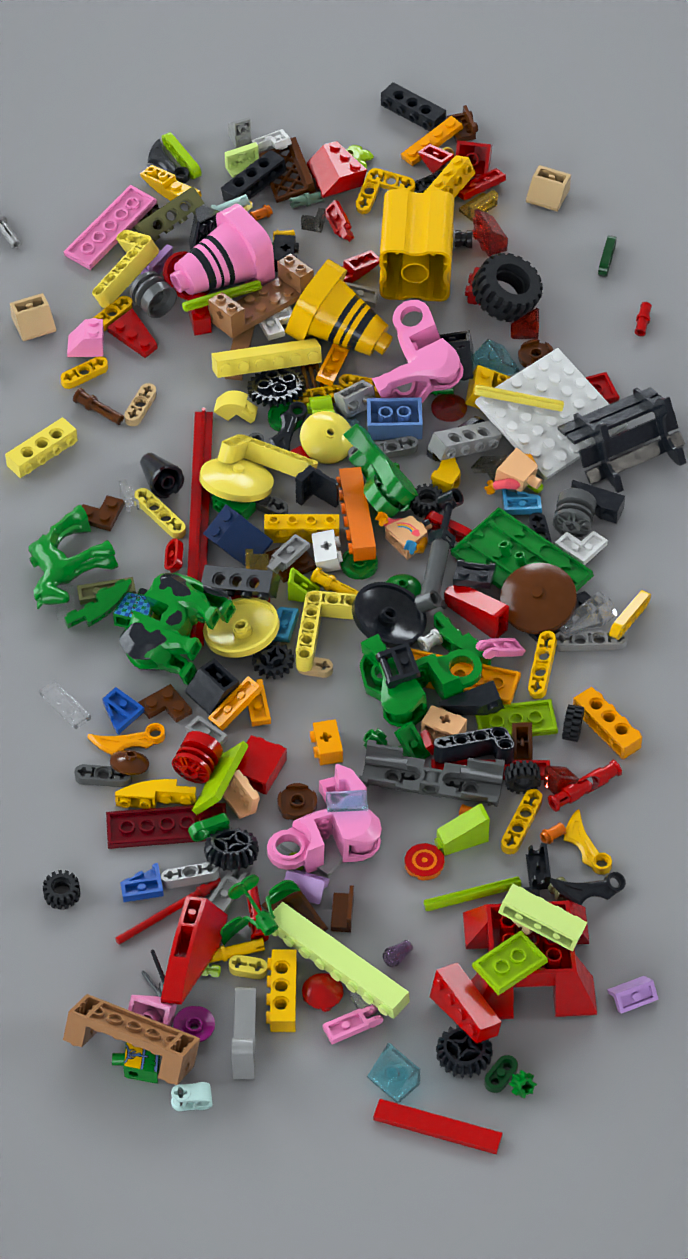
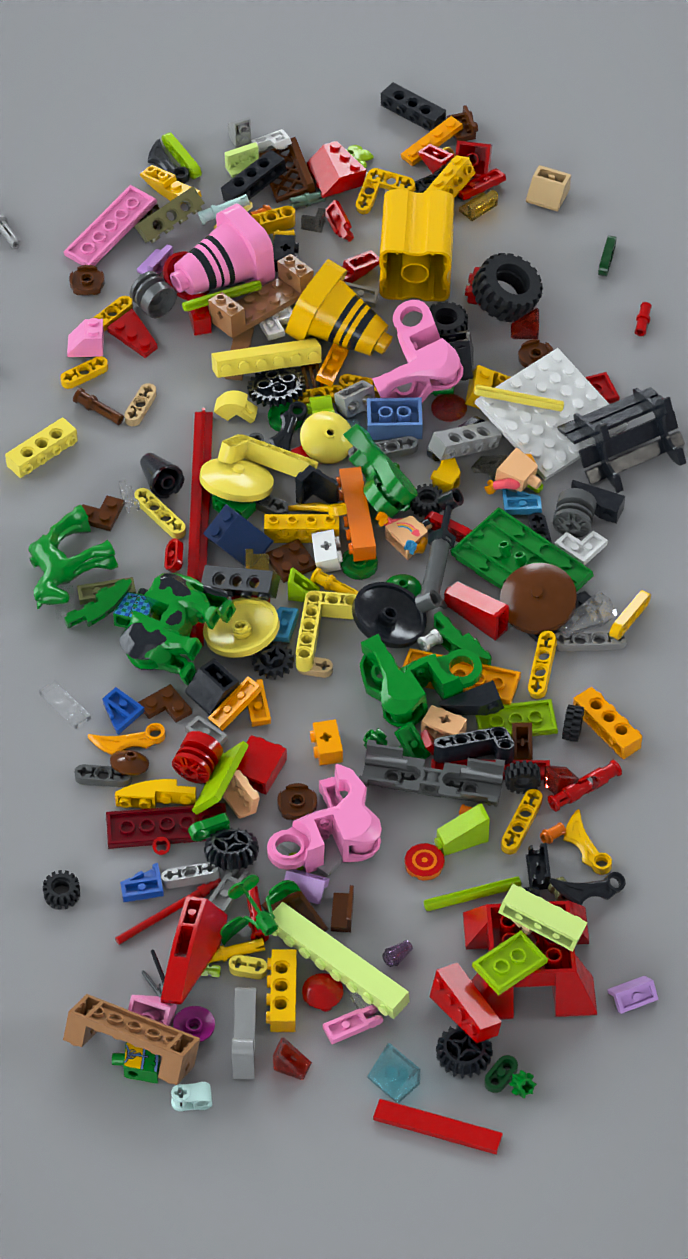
(32, 317): tan slope -> none
(83, 287): none -> reddish brown plate
(139, 253): light yellow beam -> none
(161, 839): none -> red bush
(203, 224): black slope -> none
(279, 218): none -> yellow beam
(288, 554): light grey hinge -> none
(290, 1060): none -> clear red slope
(333, 509): none -> yellow piece
(346, 801): clear light blue tile -> none
(404, 663): black plate -> none
(449, 317): none -> black tyre
(463, 238): black wheel -> none
(474, 574): black plate -> none
(489, 233): clear red slope -> none
(495, 357): clear light blue slope -> none
(500, 647): bright pink hinge -> none

